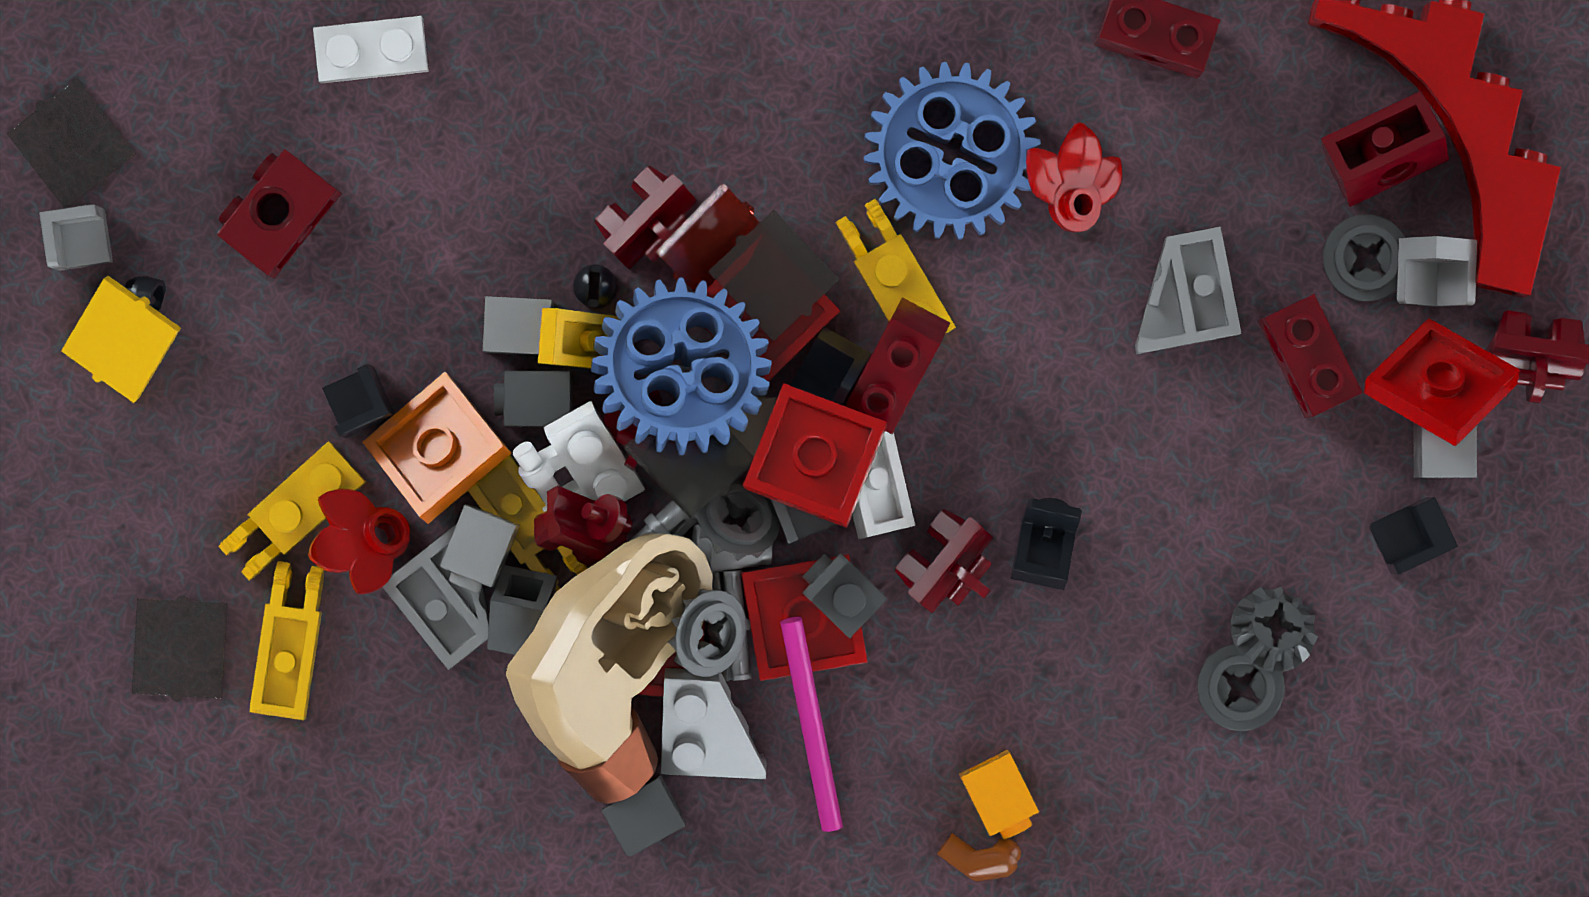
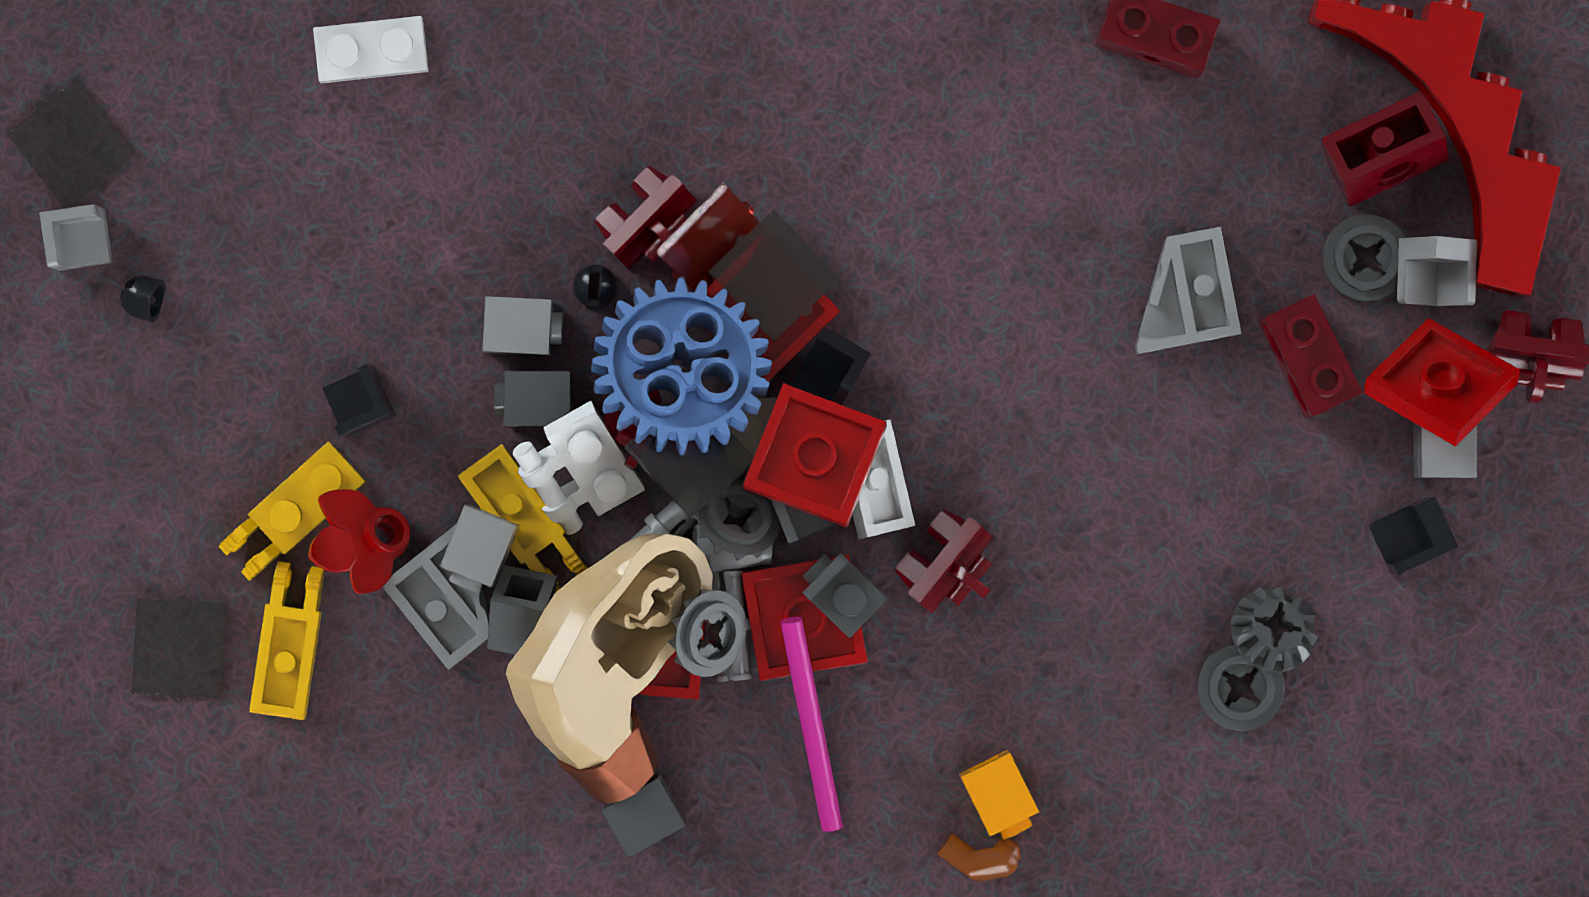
(121, 339): yellow piece -> none
(274, 245): dark red brick -> none
(436, 447): plate -> none
(569, 337): yellow plate -> none
(582, 524): dark red hips -> none
(705, 730): light grey wing -> none
(891, 267): yellow hinge -> none
(898, 363): dark red brick -> none
(972, 106): medium blue gear -> none
(1046, 542): black bracket -> none
(1073, 173): red plate -> none

